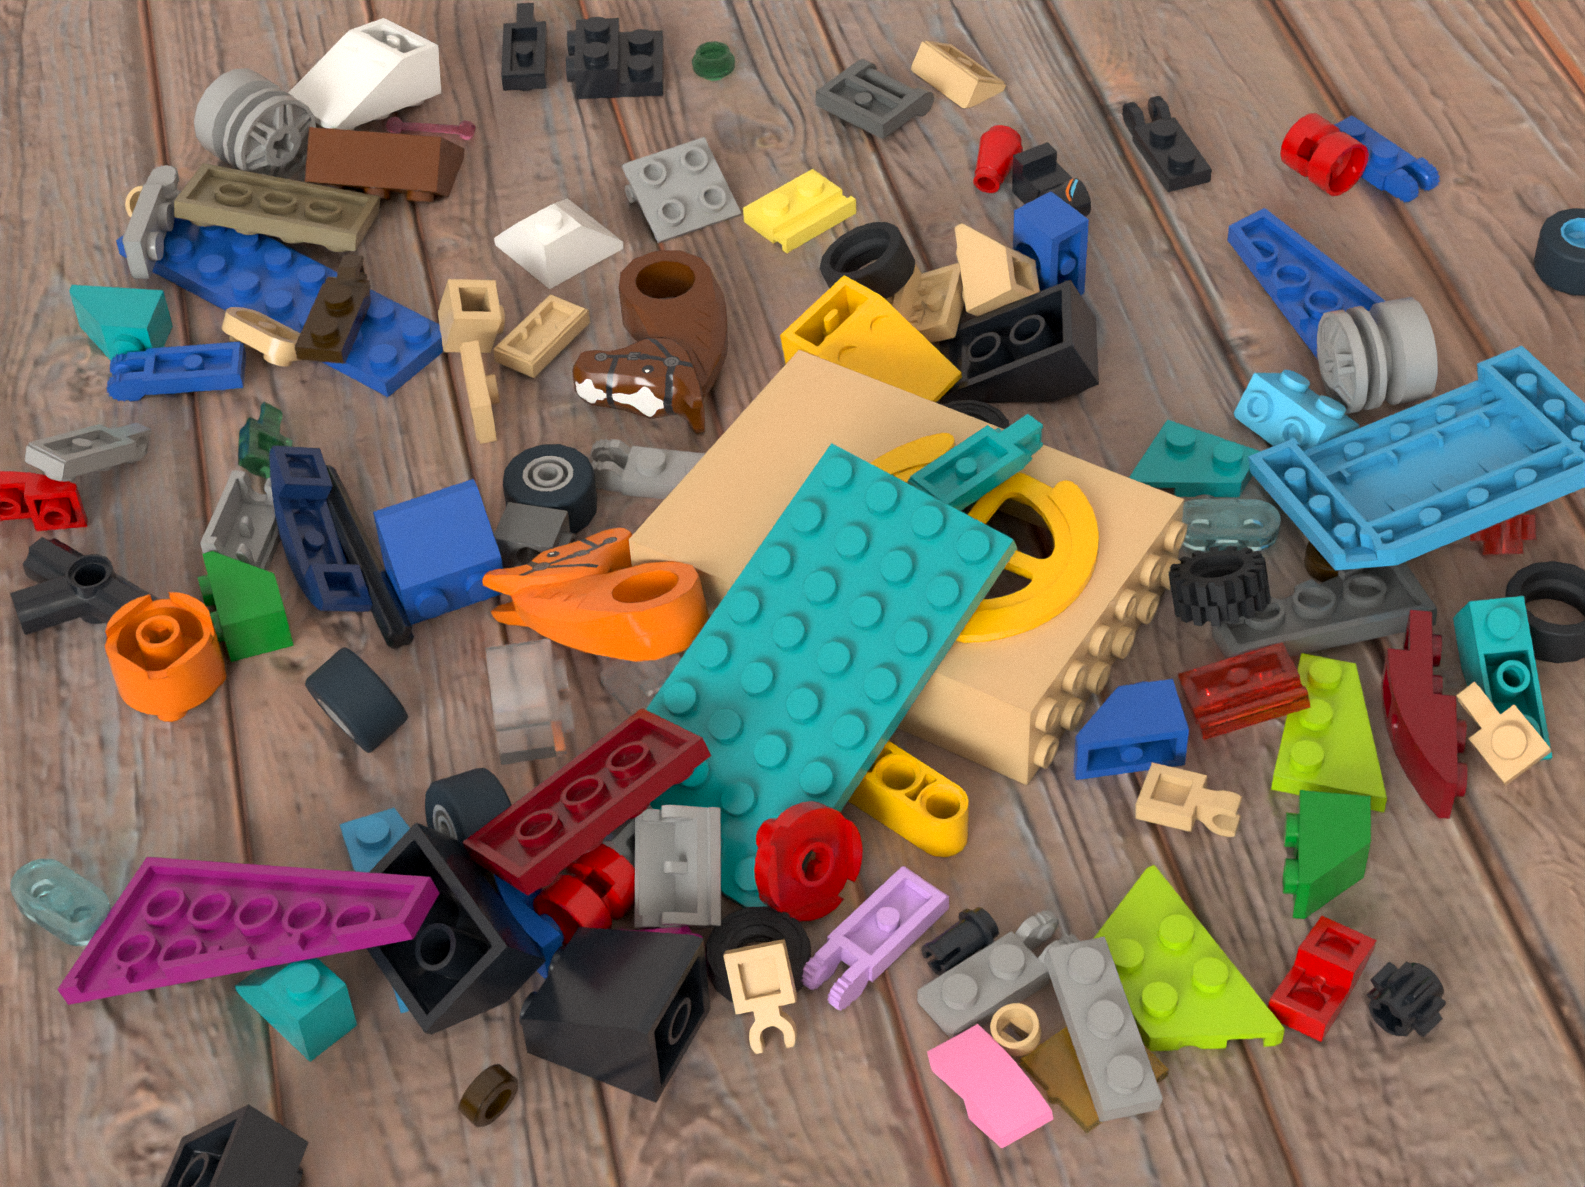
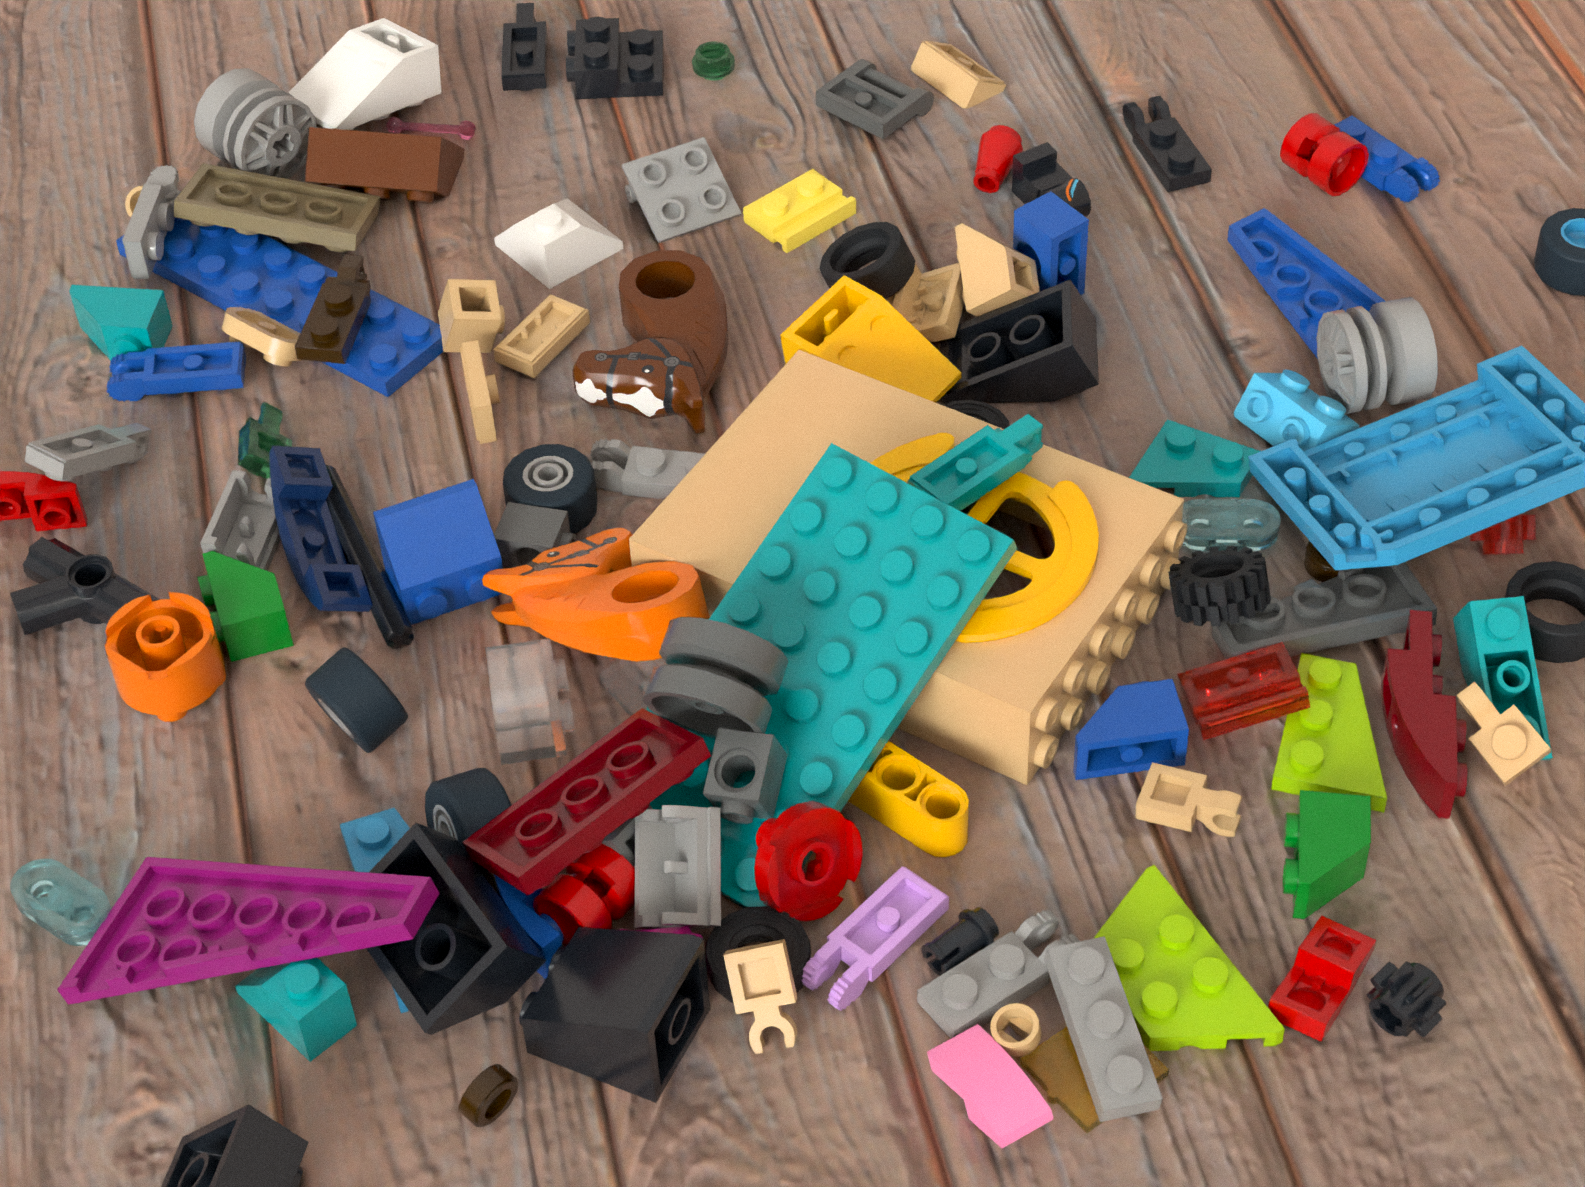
(714, 677): none -> dark grey wheel
(742, 752): none -> dark grey brick

